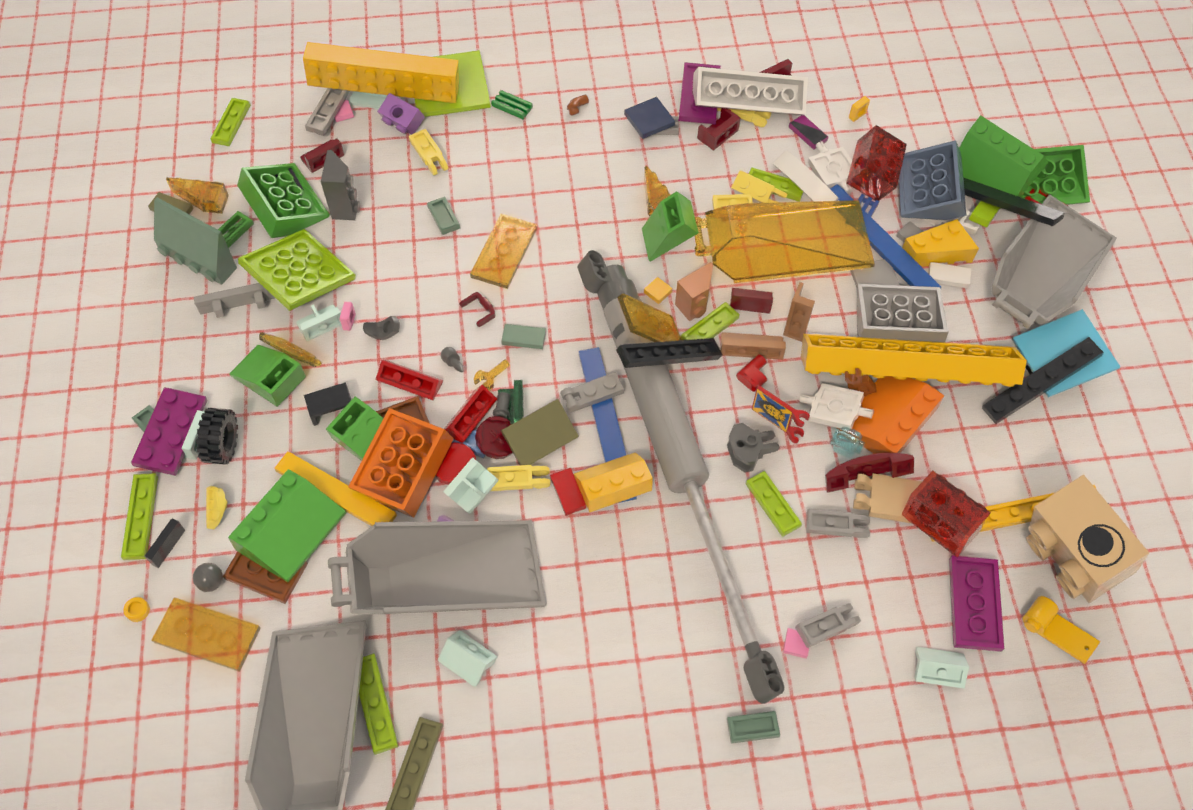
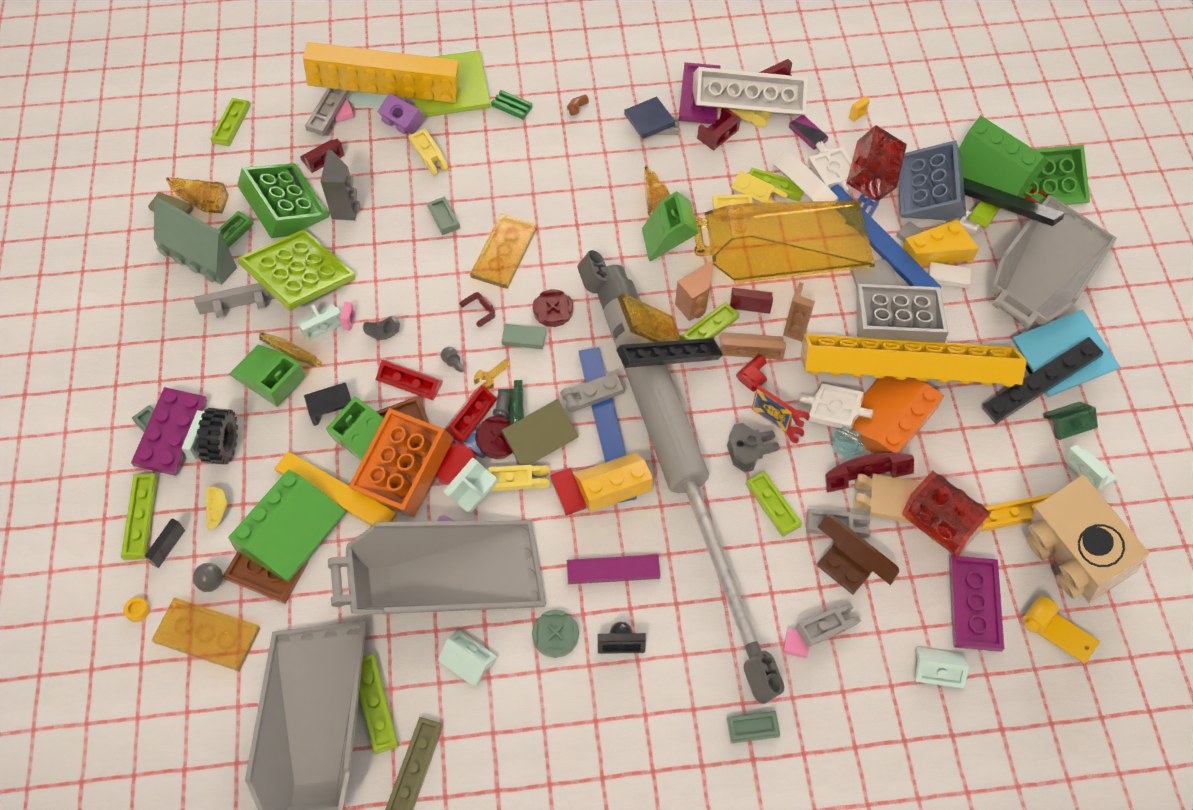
(553, 308): none -> dark red tile
(555, 633): none -> sand green tile
(613, 569): none -> magenta tile
(621, 640): none -> black tile
(658, 290): yellow tile -> none
(852, 558): none -> reddish brown plate
(860, 383): dark orange plate -> none
(1072, 419): none -> clear green panel
(1085, 463): none -> light aqua panel

